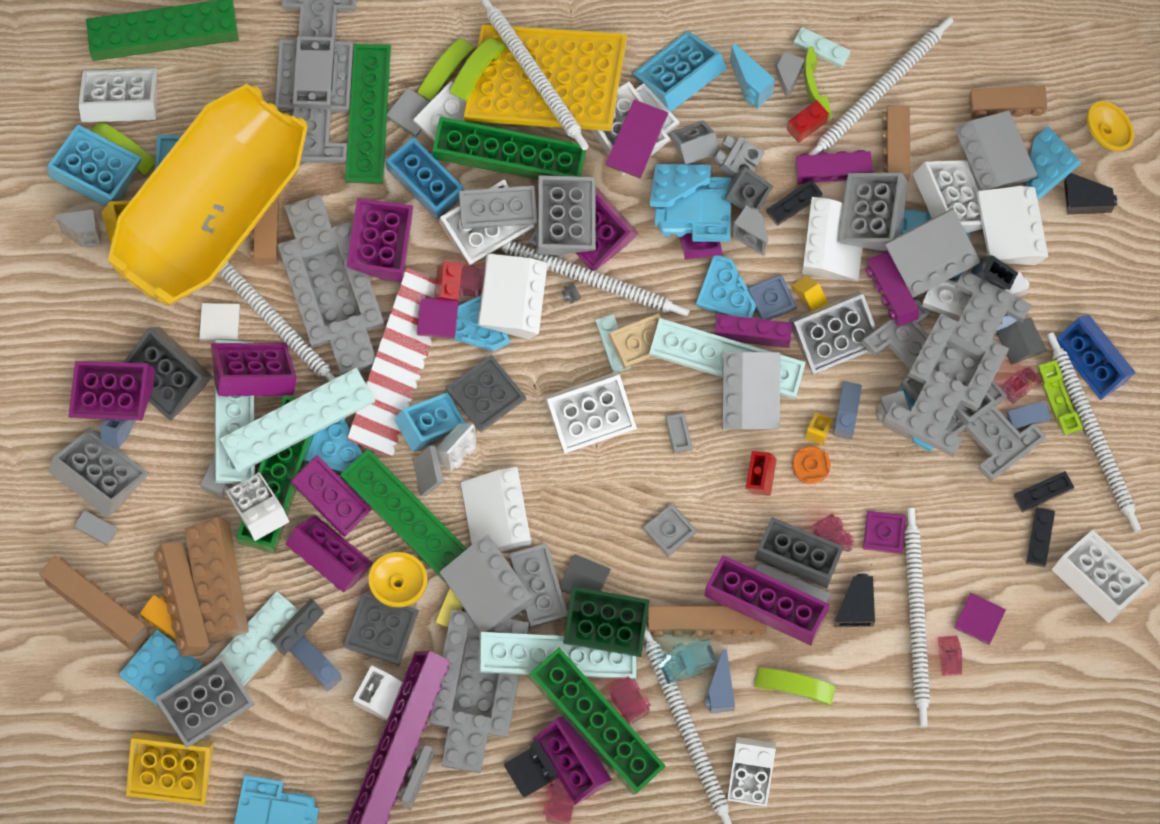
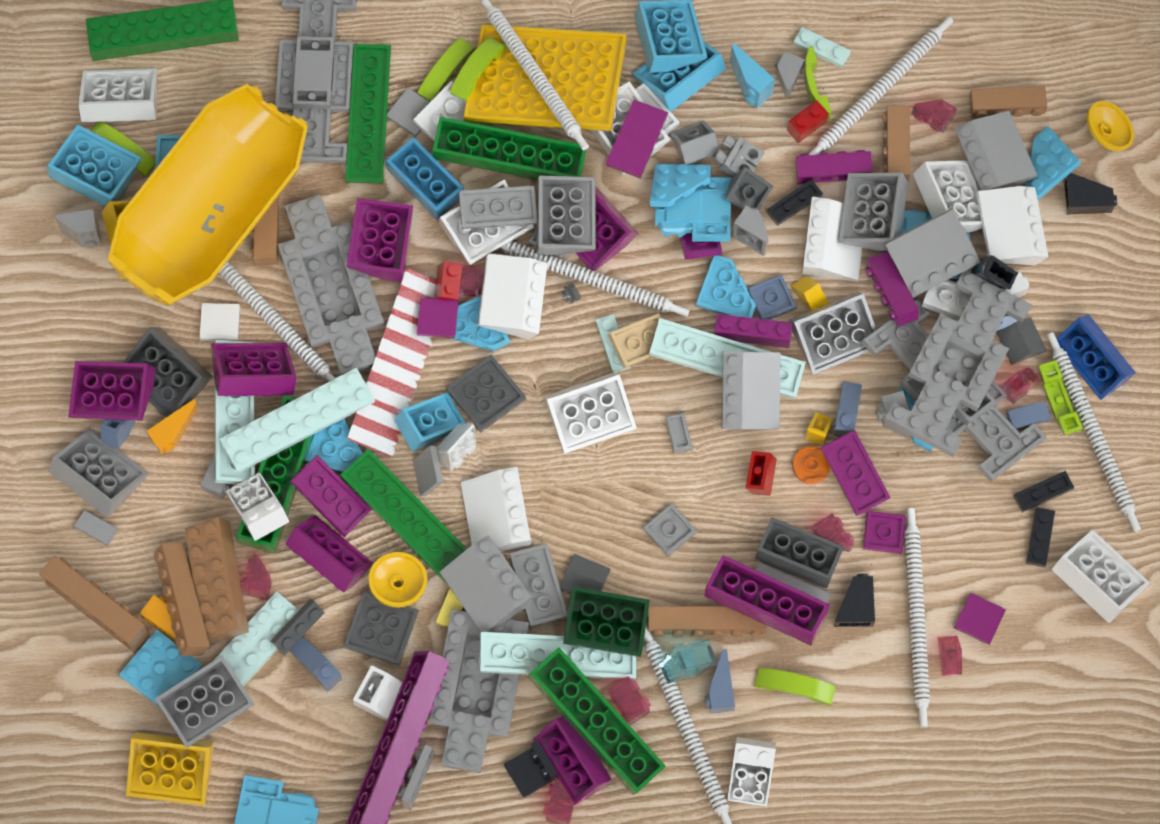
(170, 430): none -> light orange slope
(258, 580): none -> clear pink slope
(669, 34): none -> medium azure slope
(855, 472): none -> magenta tile
(935, 113): none -> clear pink slope

